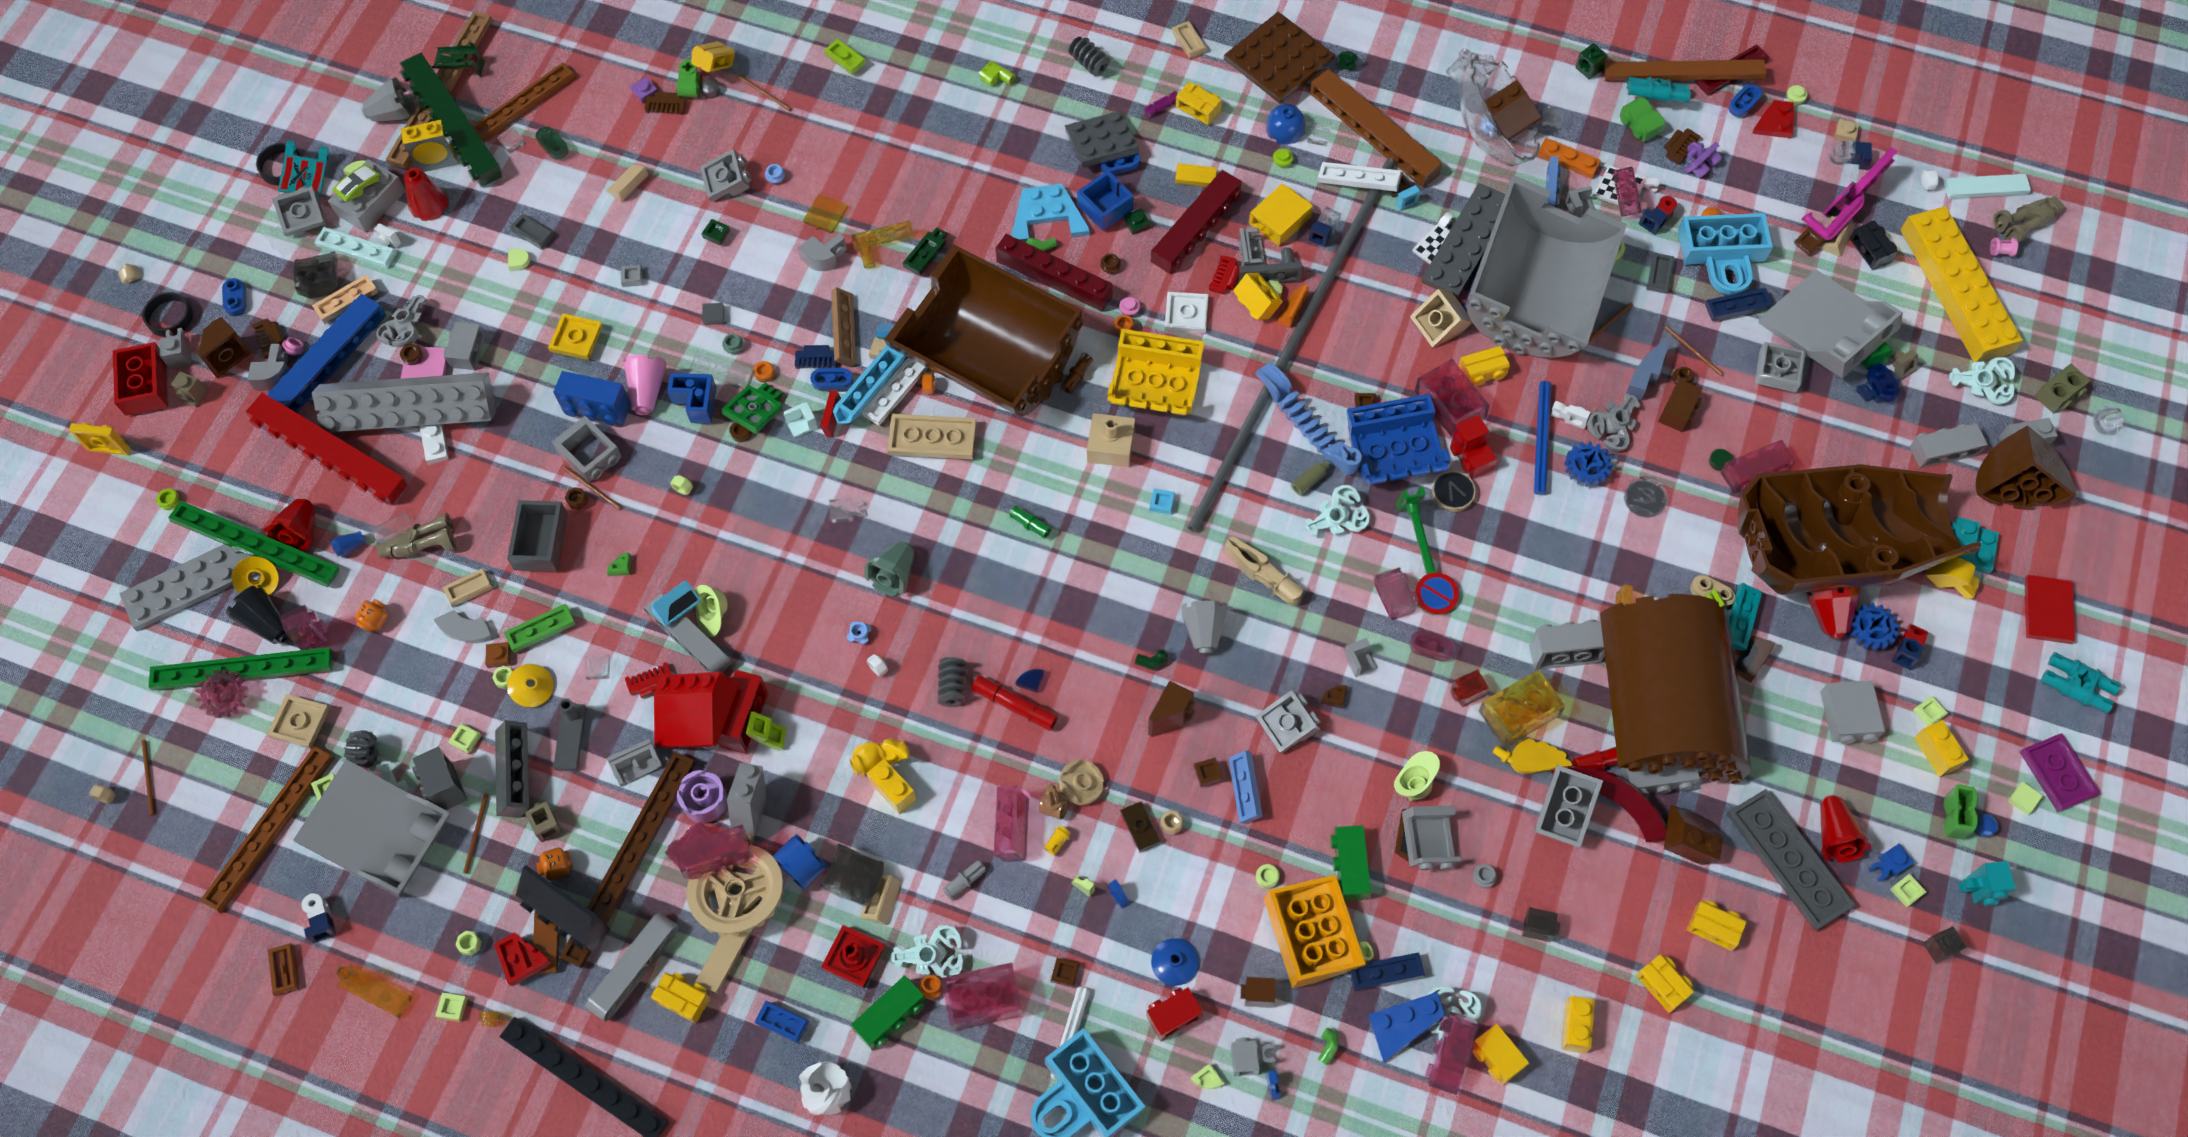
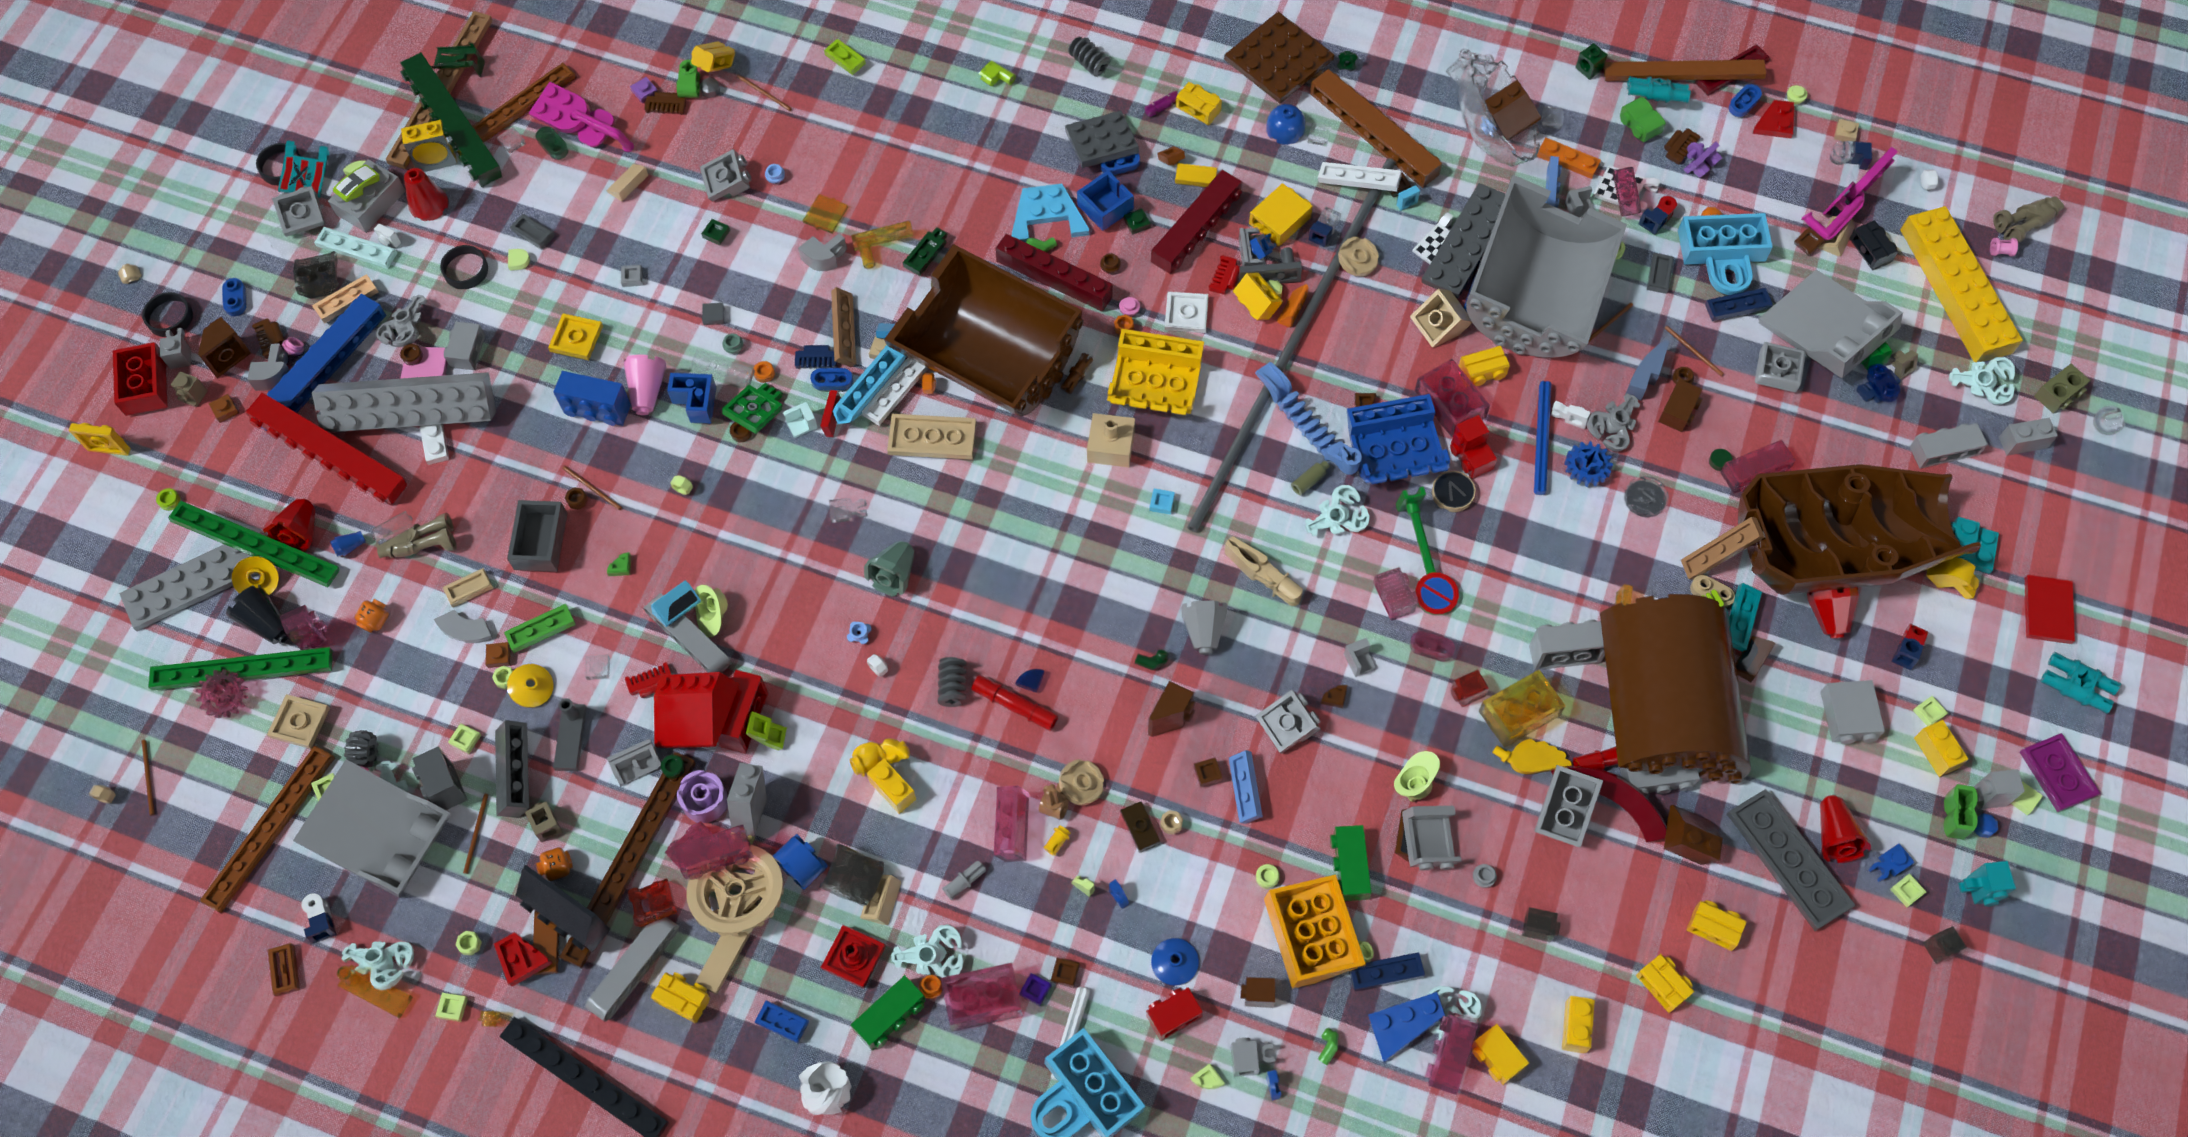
(223, 408): none -> dark orange plate
(380, 962): none -> light aqua animal
(388, 103): light grey cone -> none
(457, 251): none -> black tyre
(571, 114): none -> dark pink plate
(574, 436): light grey window -> none
(660, 902): none -> clear red plate
(672, 766): none -> dark green tile
(1030, 522): green pin -> none
(1035, 989): none -> dark purple tile
(1171, 155): none -> dark orange plate
(1189, 40): tan tile -> none
(1262, 246): none -> blue plate
(1282, 158): lime plate -> none
(1358, 256): none -> tan tile
(1722, 548): none -> medium nougat plate
(1880, 636): blue gear -> none
(1987, 186): light aqua tile -> none
(1999, 789): none -> light grey brick
(2024, 472): reddish brown brick -> none

